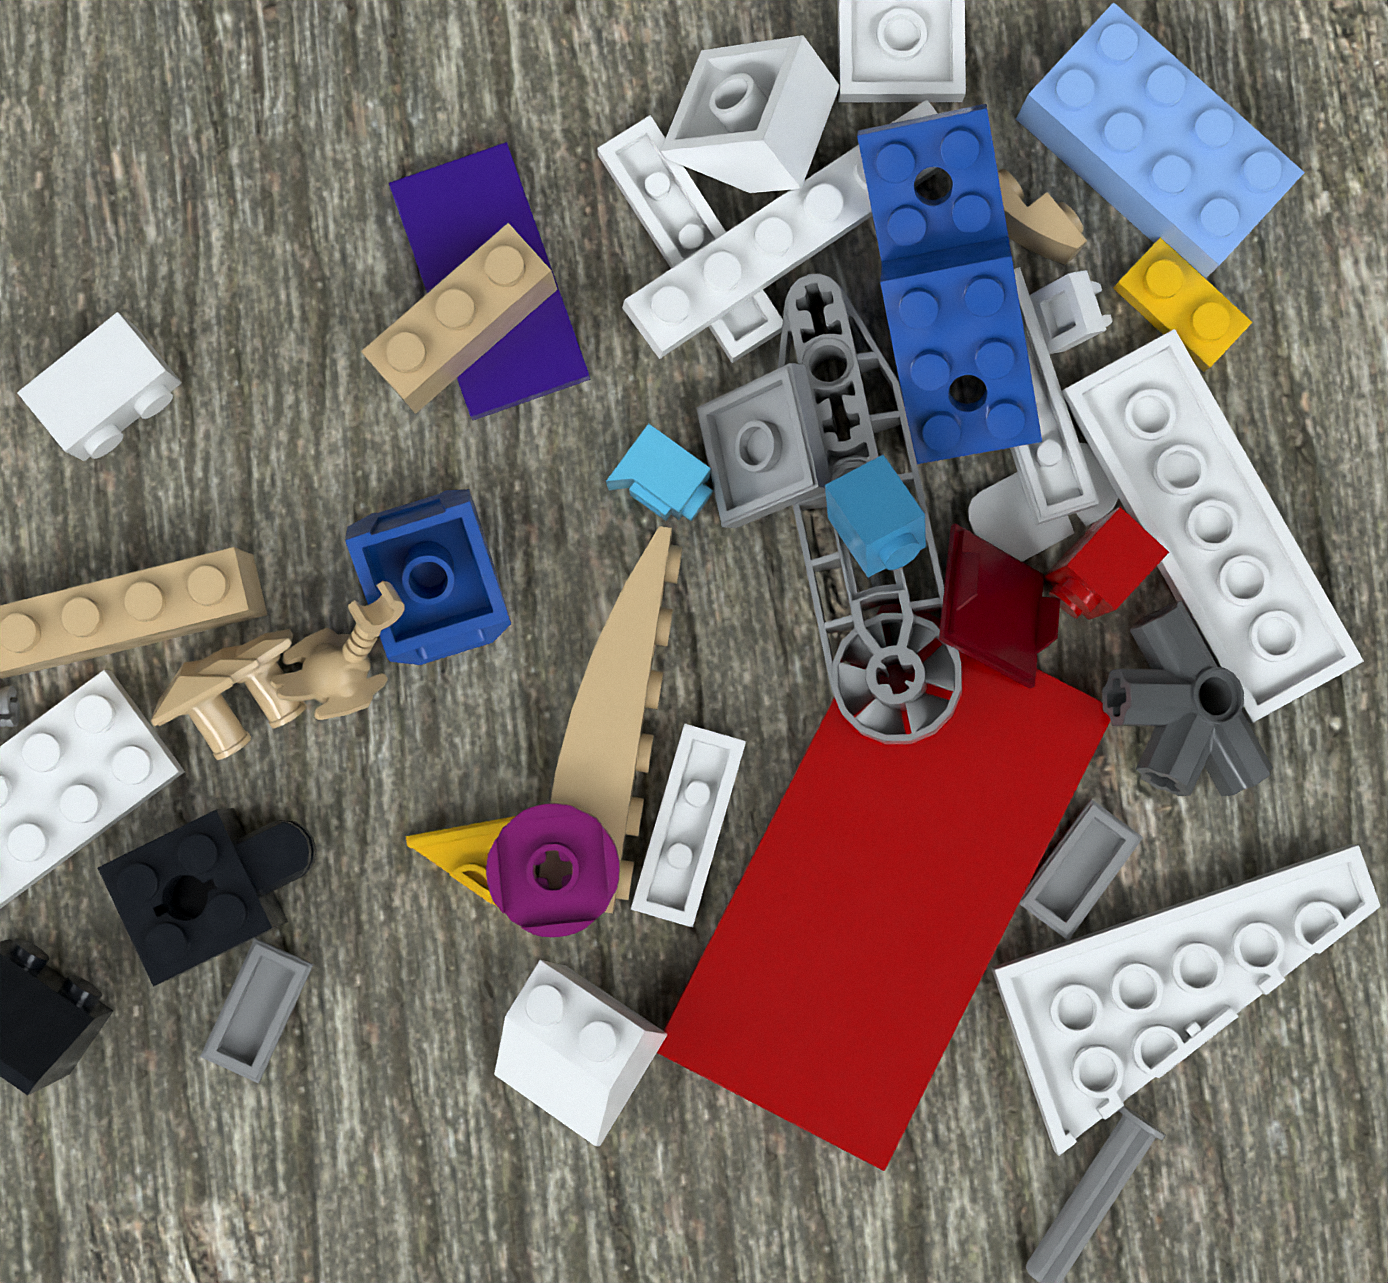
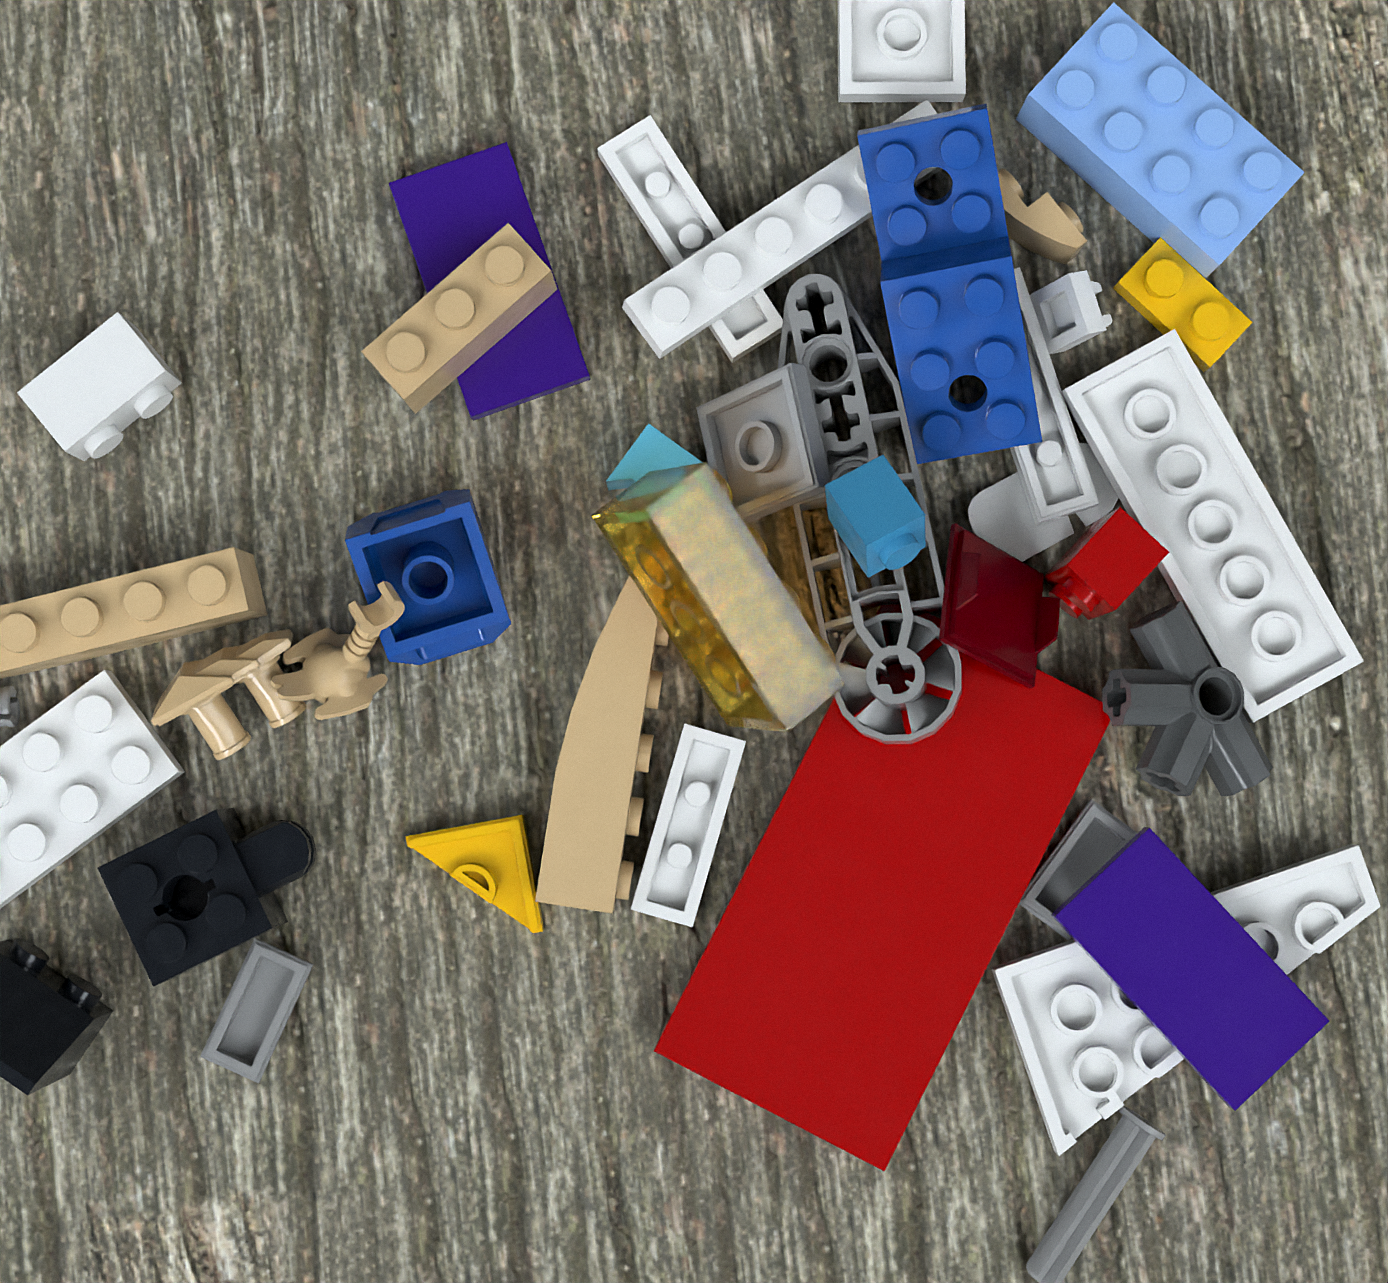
(530, 899): magenta plate -> none
(574, 1049): white slope -> none
(720, 597): none -> clear yellow brick
(753, 114): white slope -> none
(1190, 968): none -> dark purple tile

